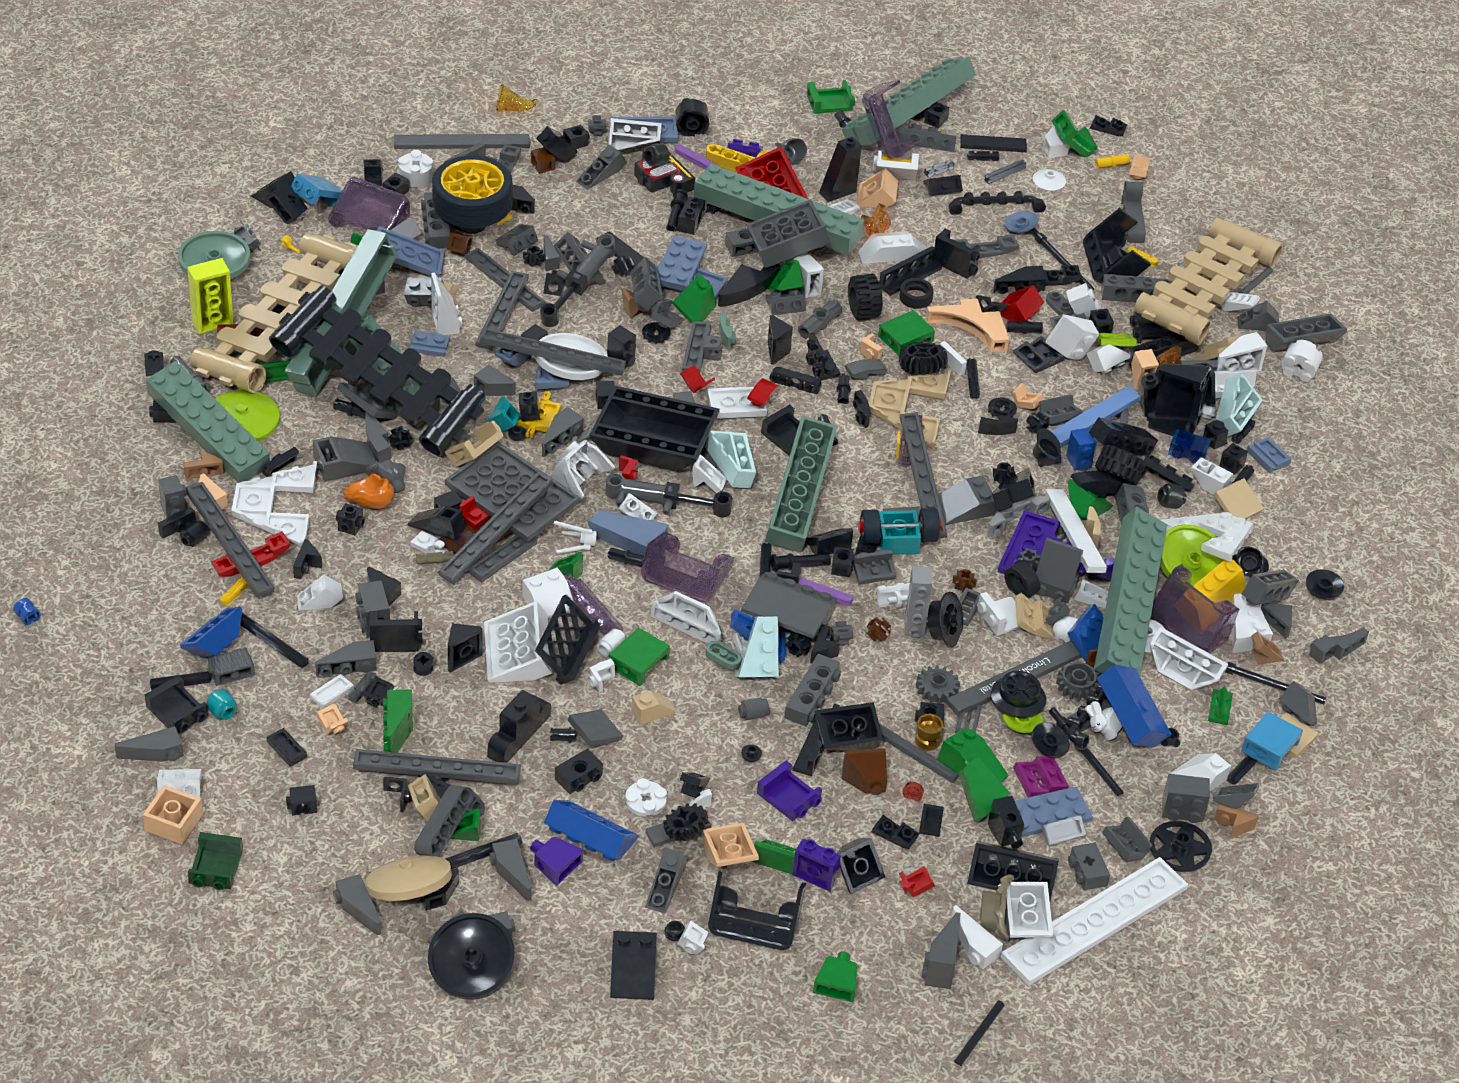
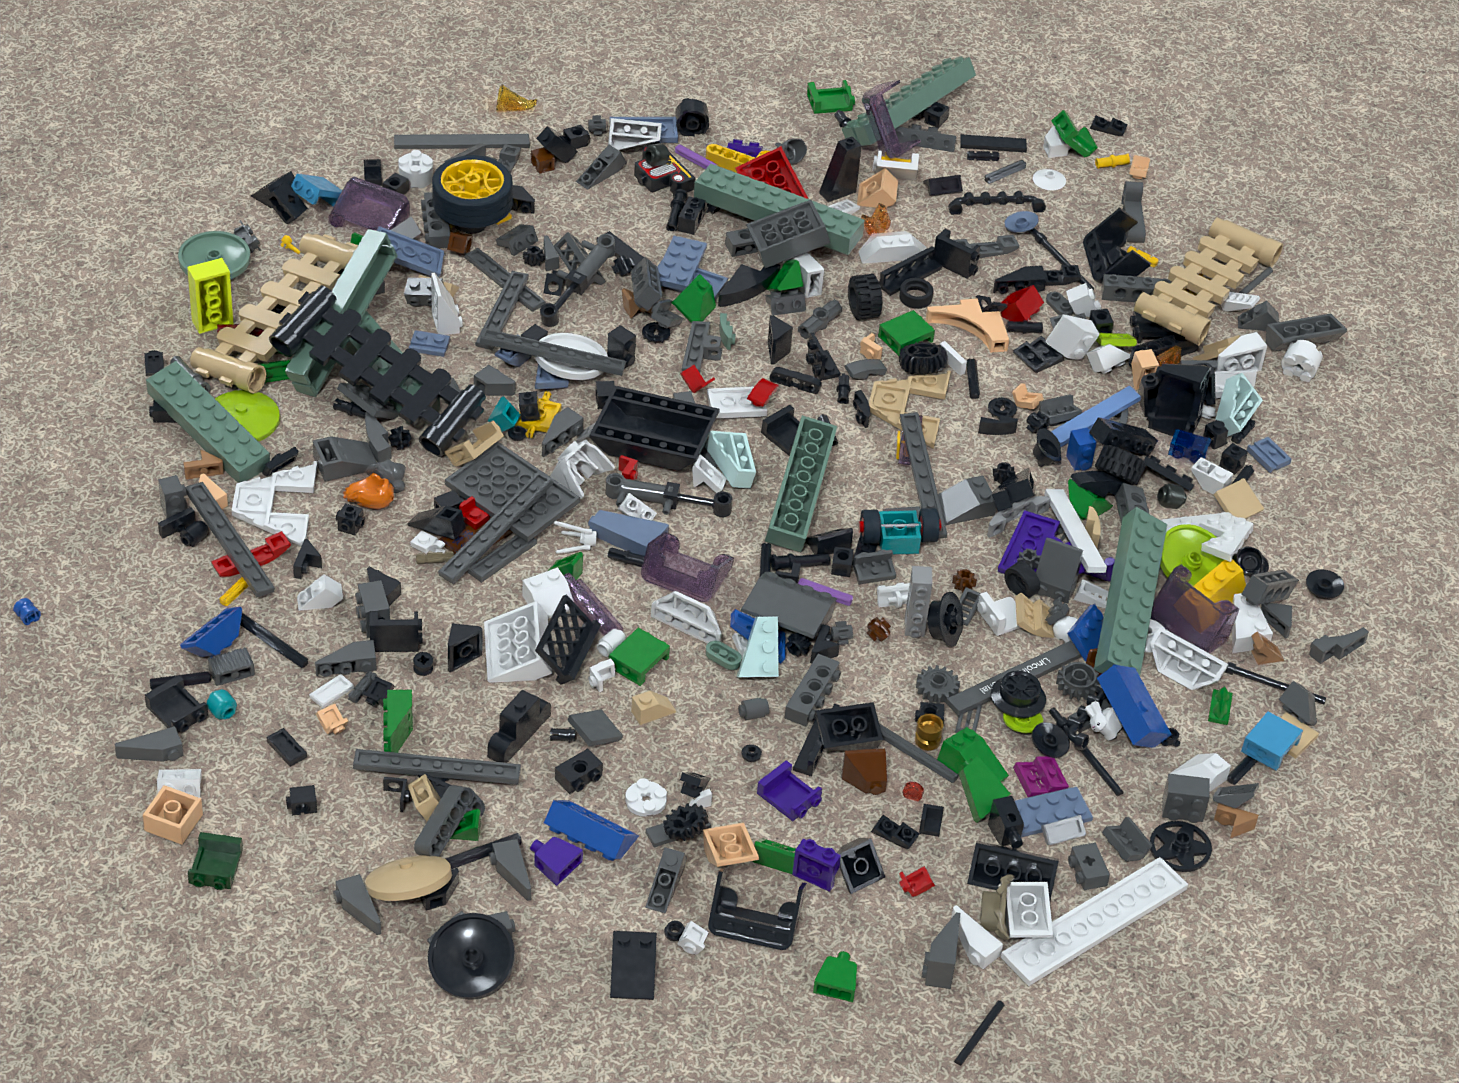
(939, 168): axle -> none

